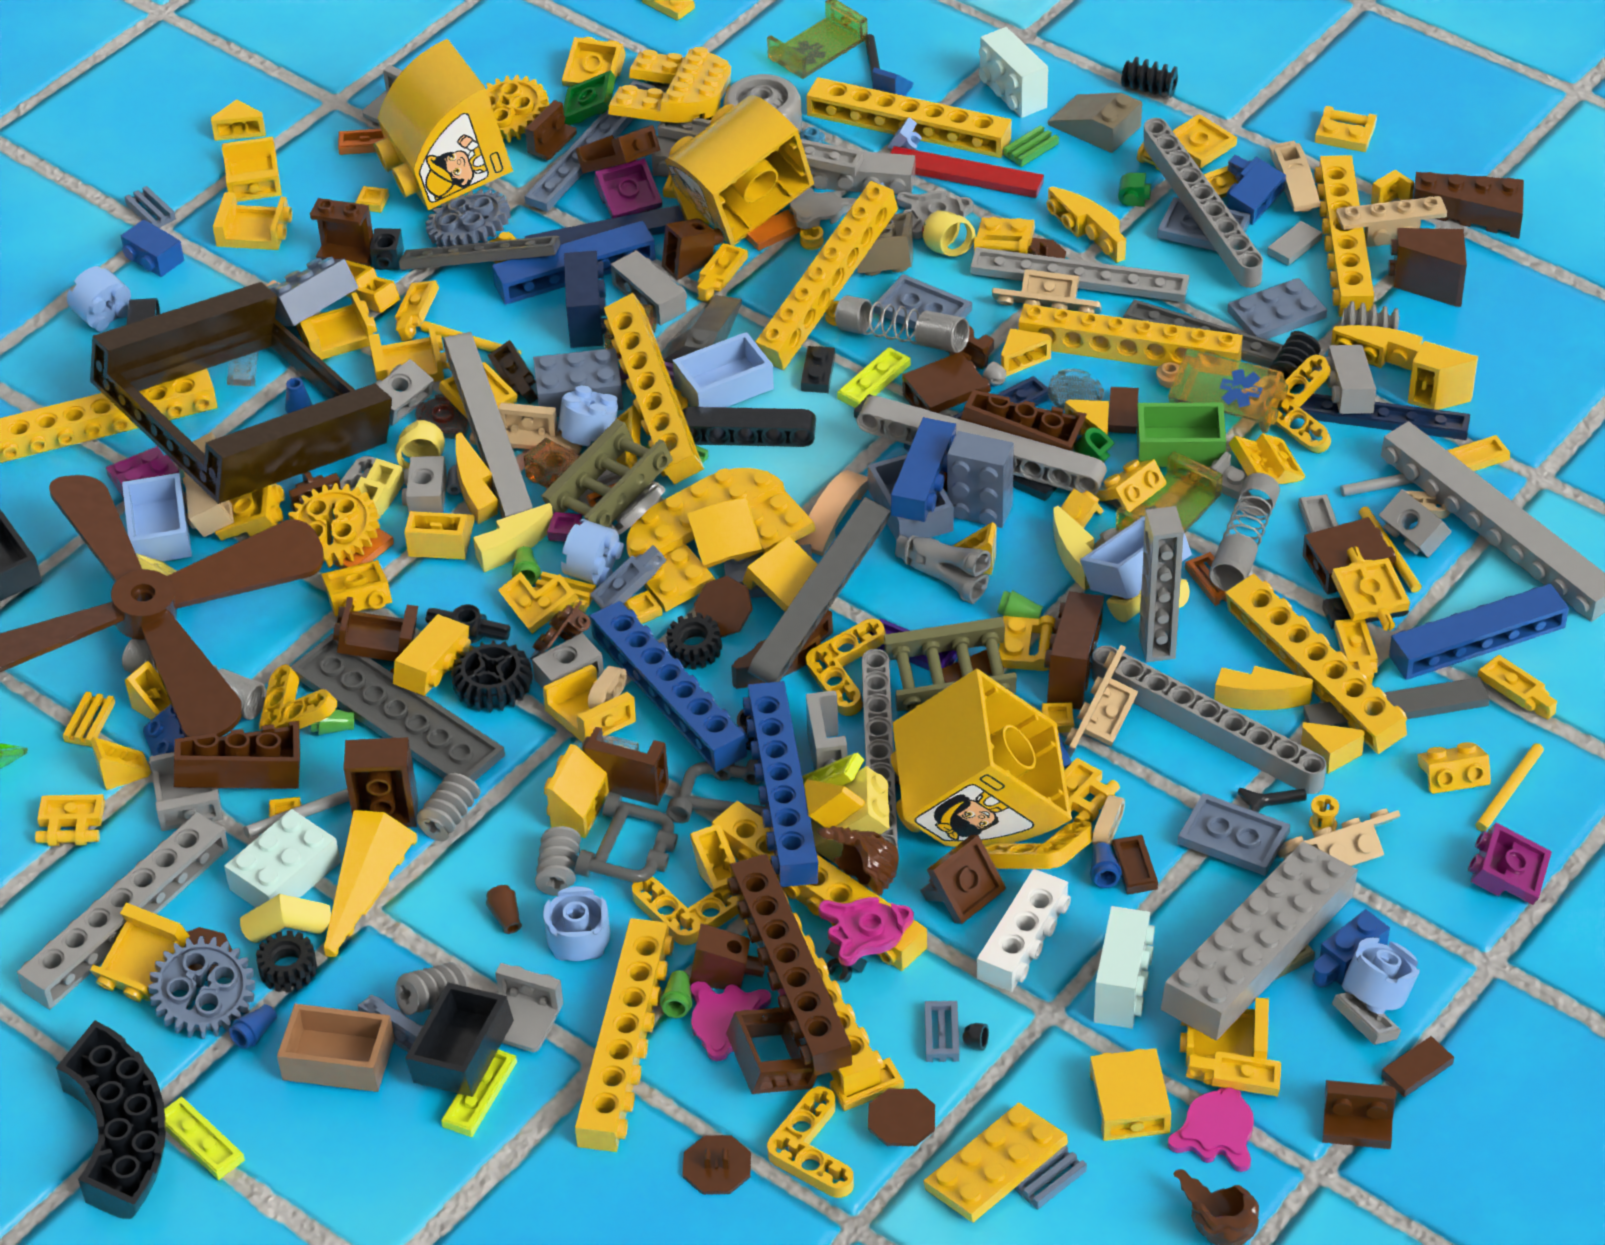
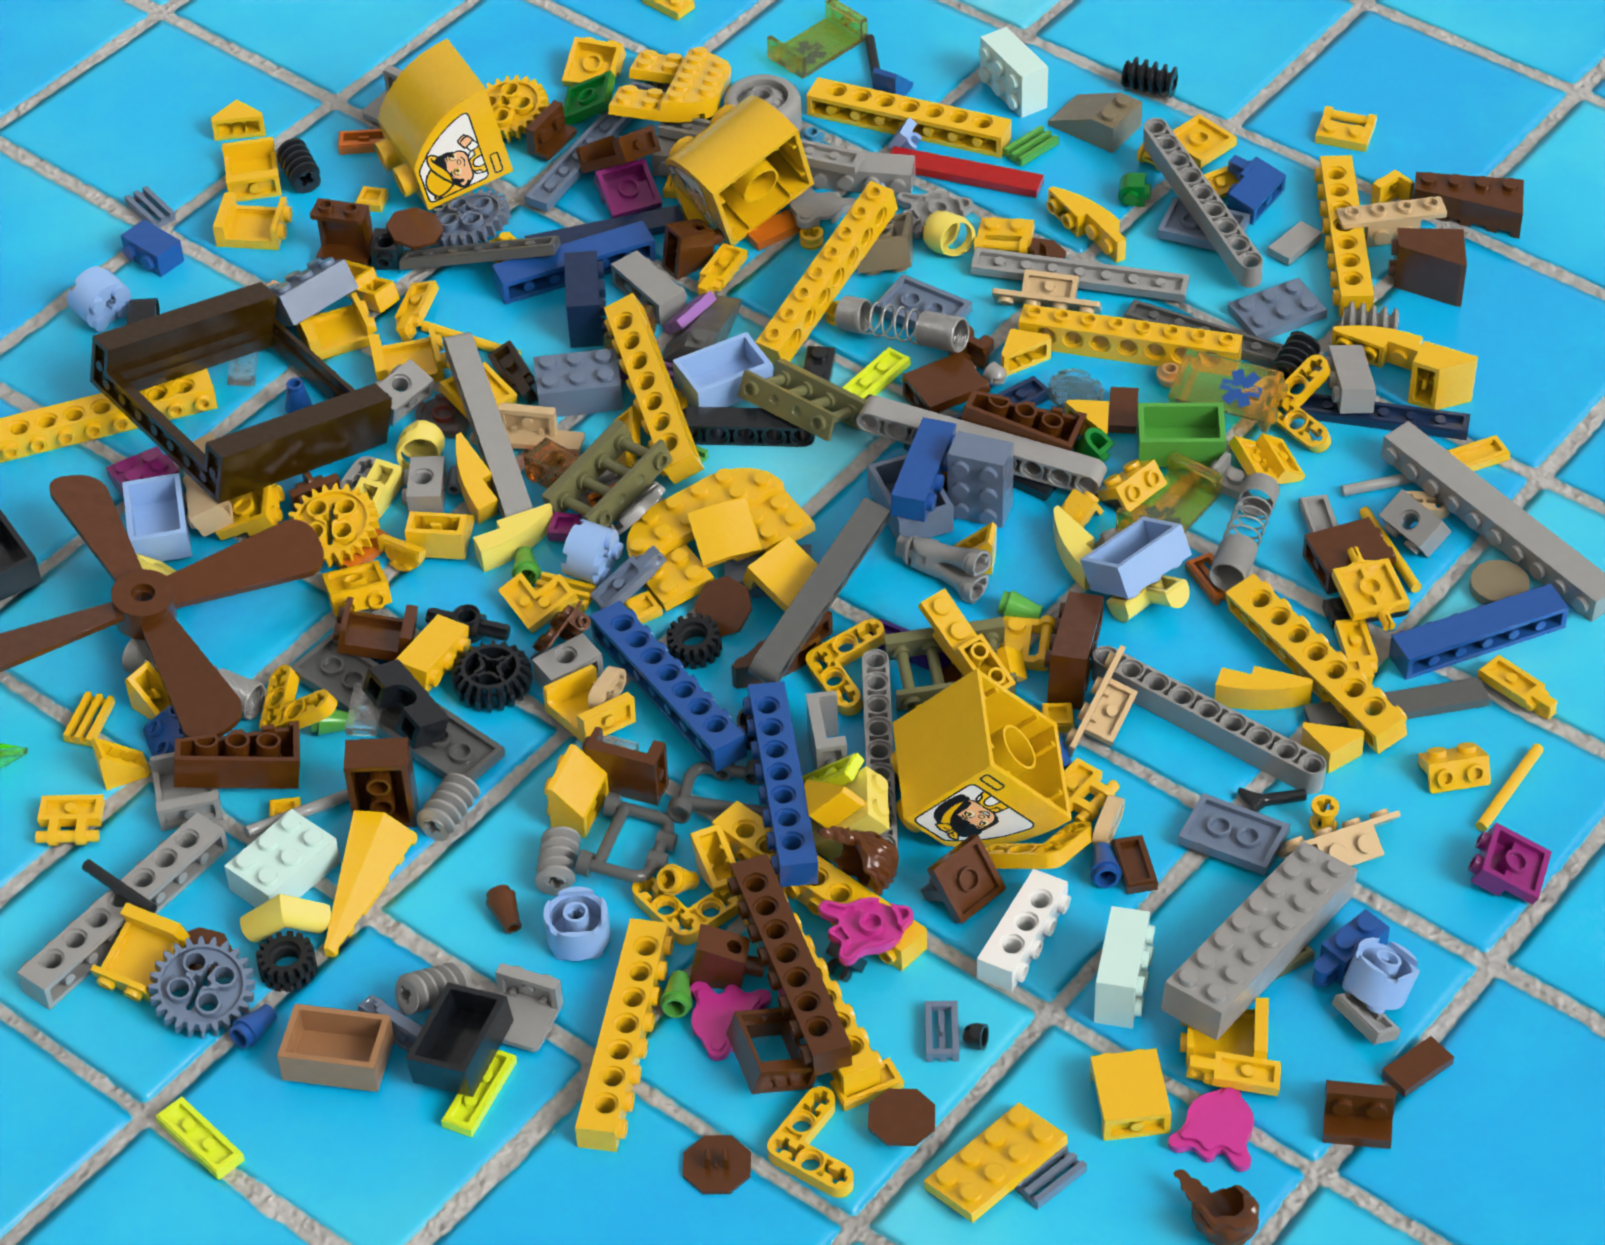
(118, 886): none -> black bar
(129, 1116): black brick -> none
(298, 165): none -> black piece
(362, 715): none -> clear plate
(402, 554): none -> yellow tile
(414, 228): none -> reddish brown piece
(420, 716): none -> black arch
(586, 415): light blue brick -> none
(676, 879): none -> yellow cone
(689, 312): none -> medium lavender tile
(802, 398): none -> olive fence
(832, 507): light nougat slope -> none
(960, 641): none -> yellow slope
(1013, 661): none -> yellow tile
(1161, 583): light grey brick -> none
(1299, 183): tan slope -> none
(1497, 580): none -> dark tan tile

